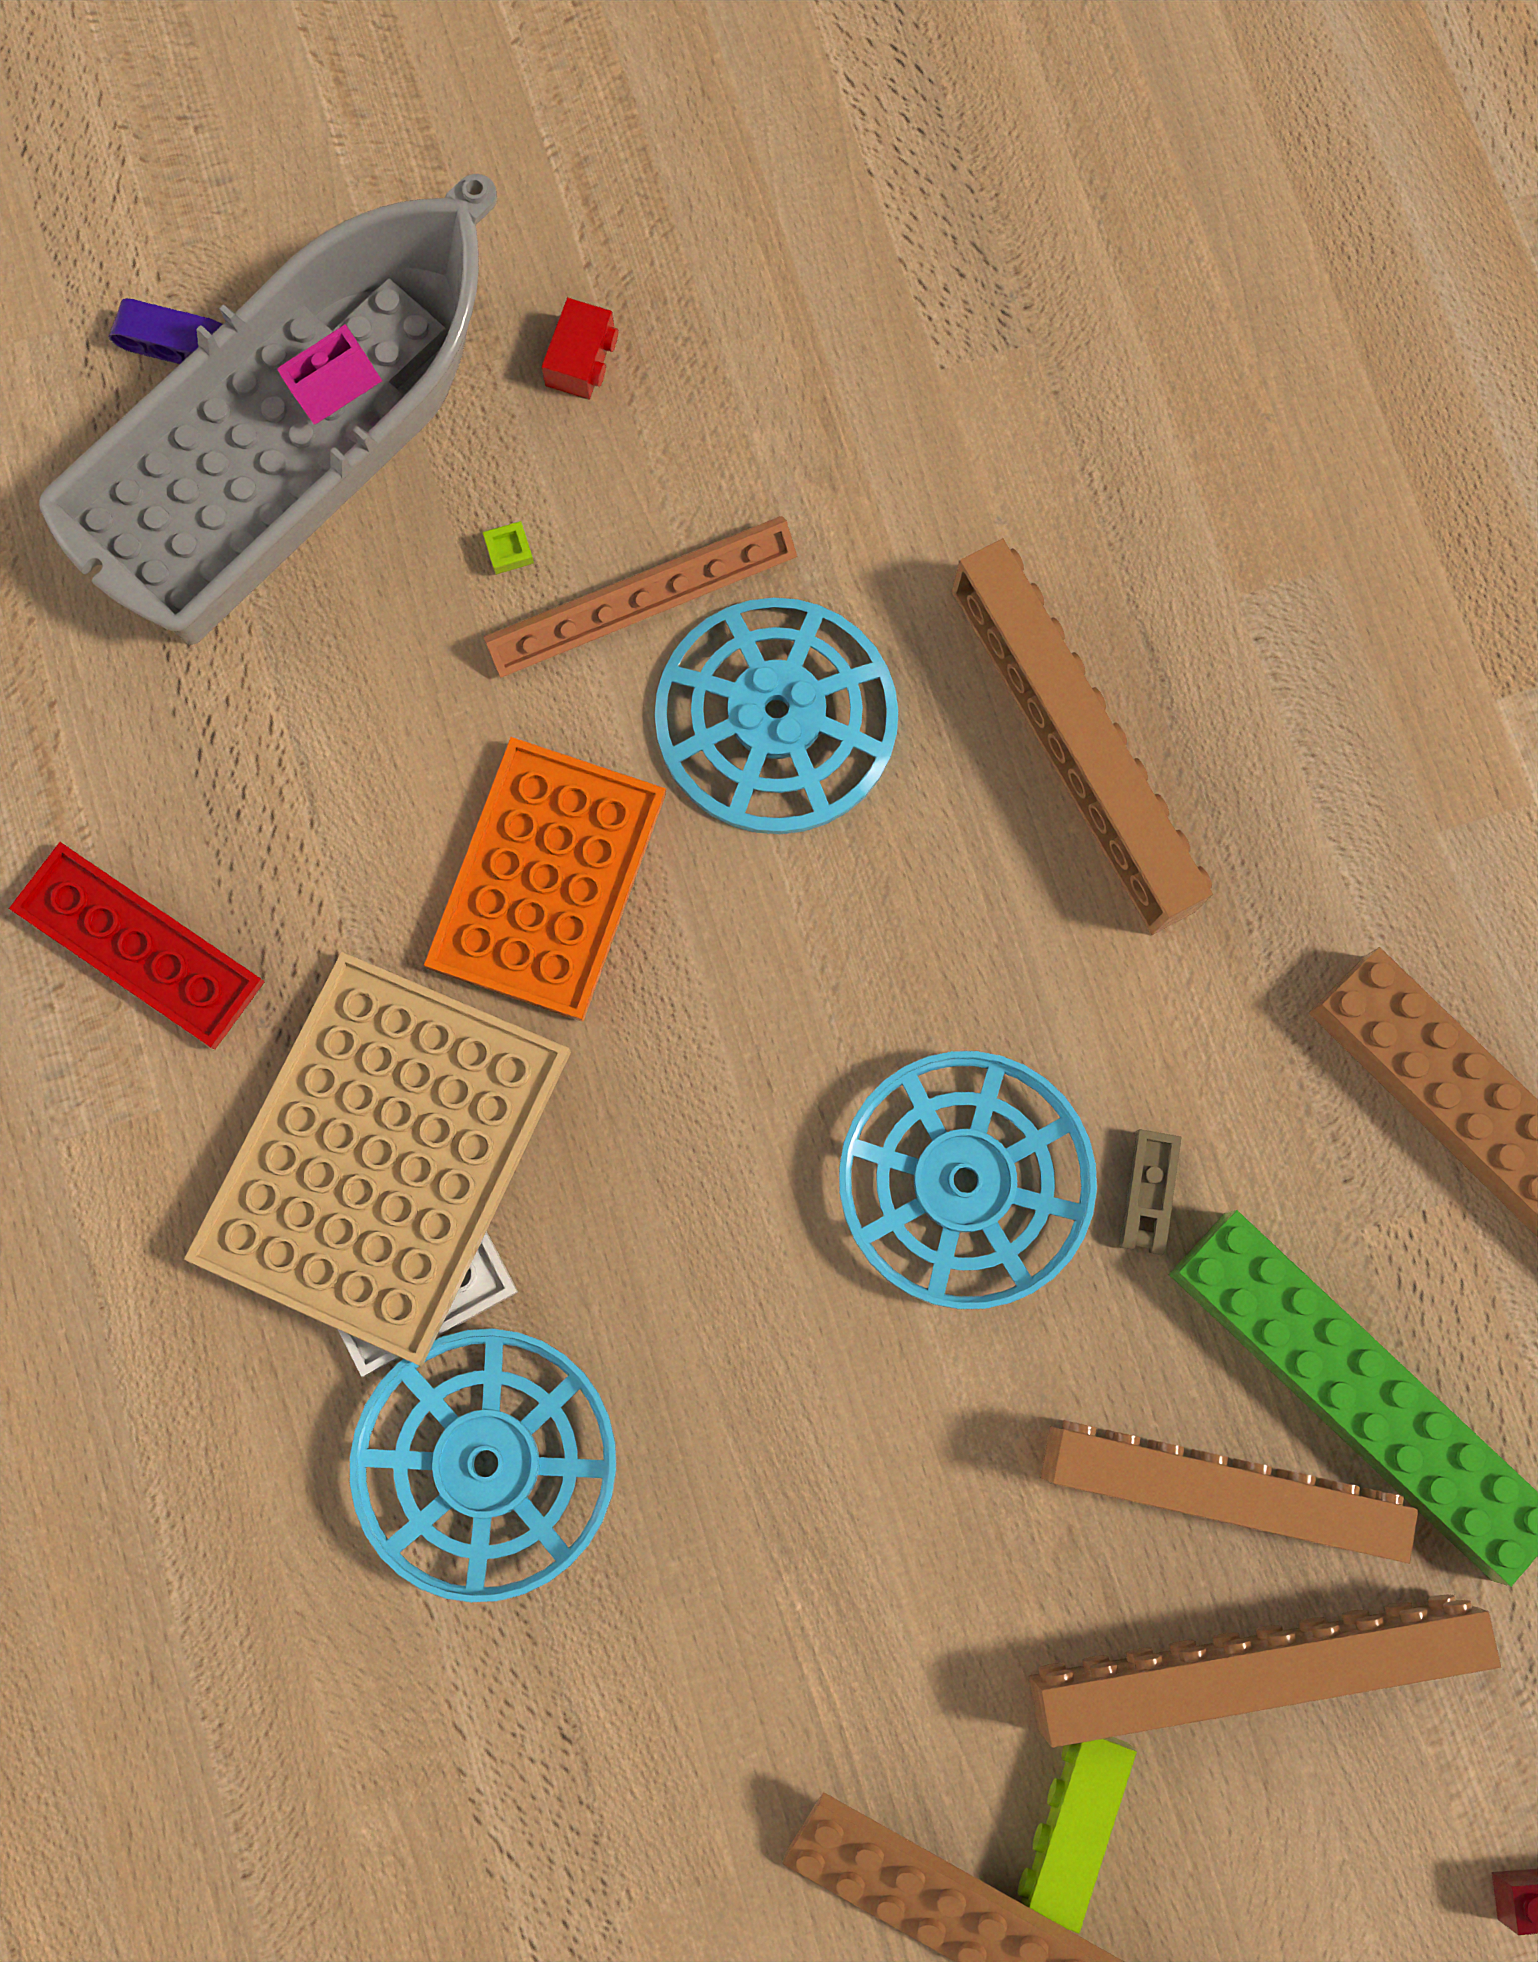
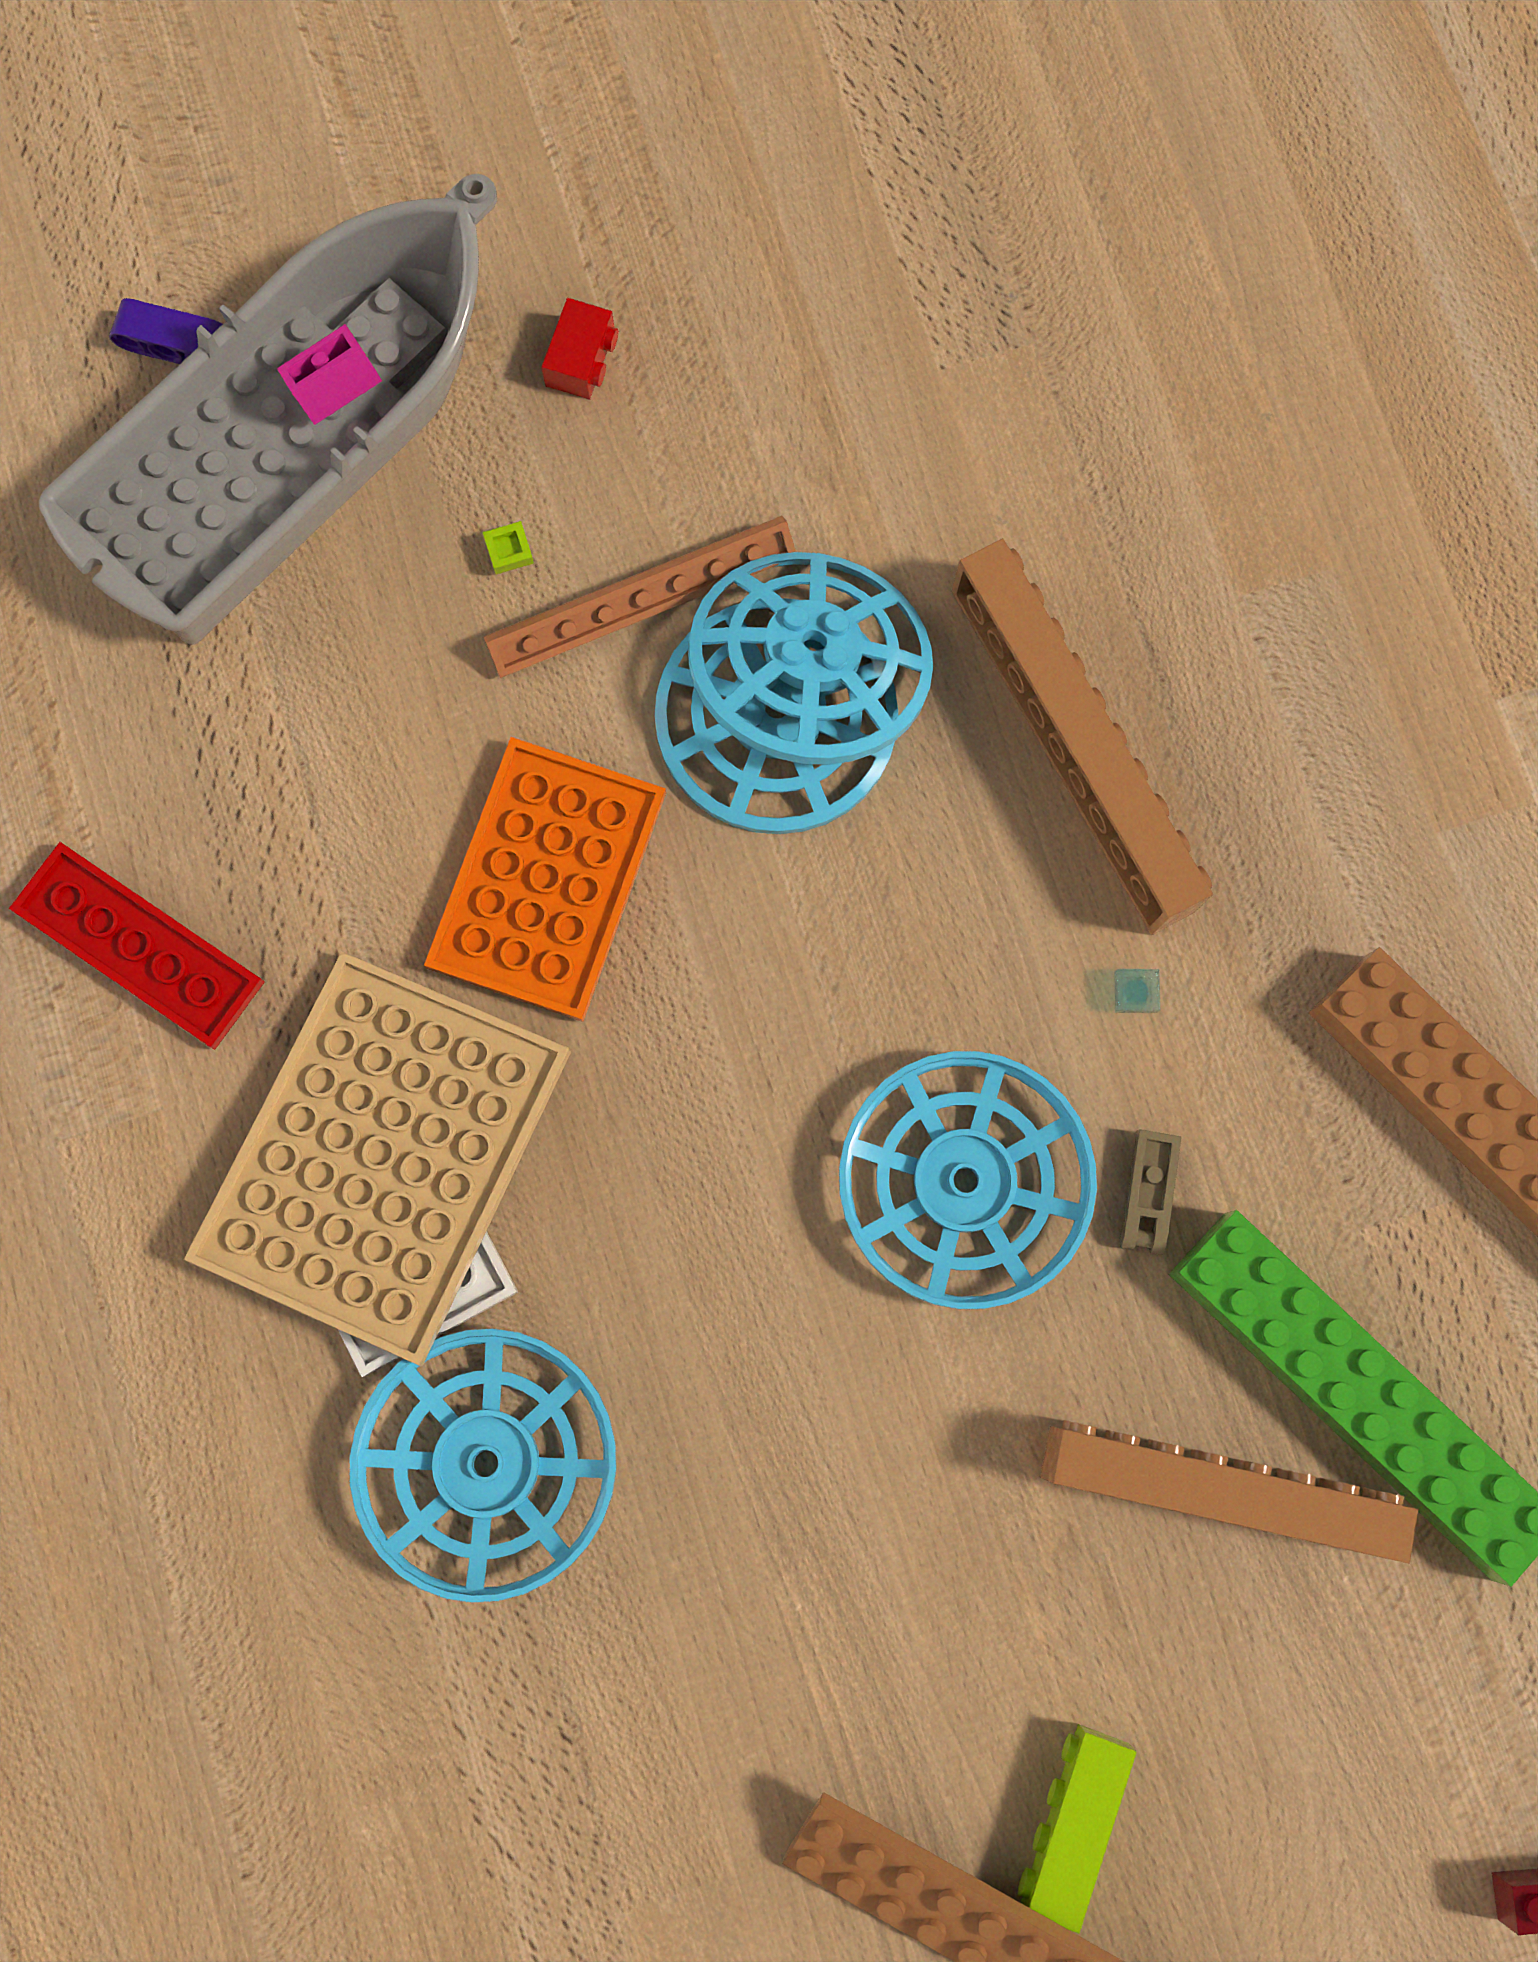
(806, 668): none -> medium azure dish
(1137, 991): none -> clear light blue plate
(1262, 1670): medium nougat brick -> none

